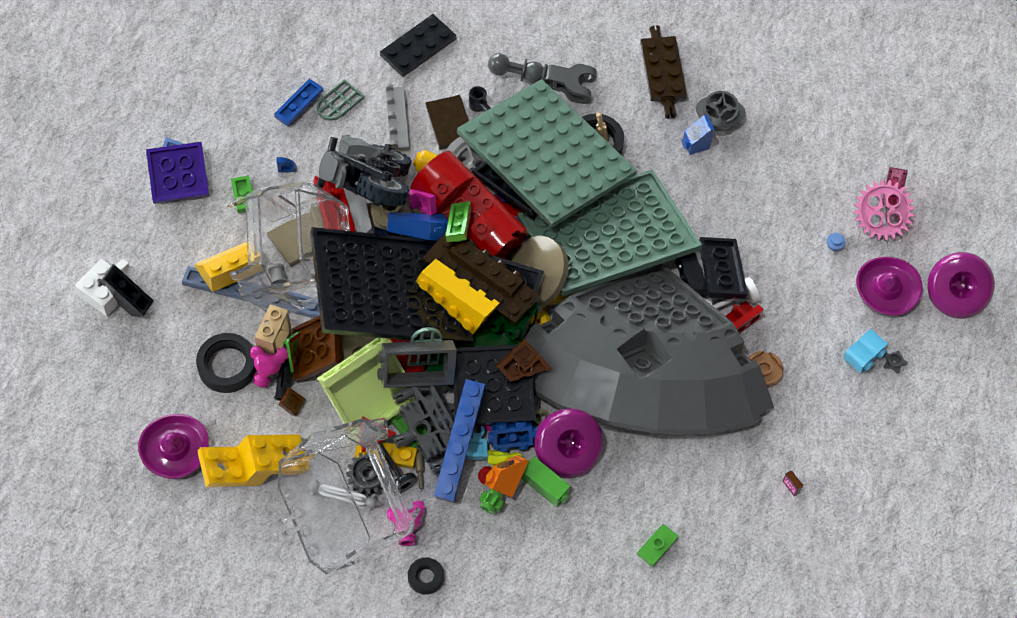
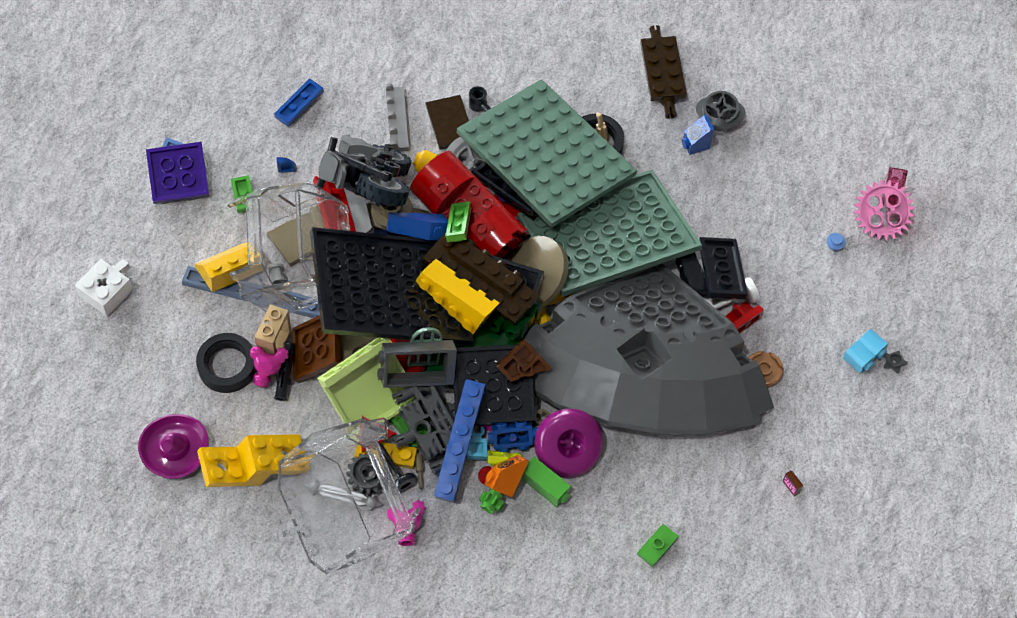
(126, 292): black slope -> none
(291, 401): reddish brown tile -> none
(292, 348): bright green piece -> none
(339, 94): sand green window -> none
(418, 45): black plate -> none
(422, 201): dark pink slope -> none
(425, 563): black tyre -> none
(557, 77): dark grey piece -> none
(889, 285): magenta hat -> none
(961, 285): magenta hat -> none

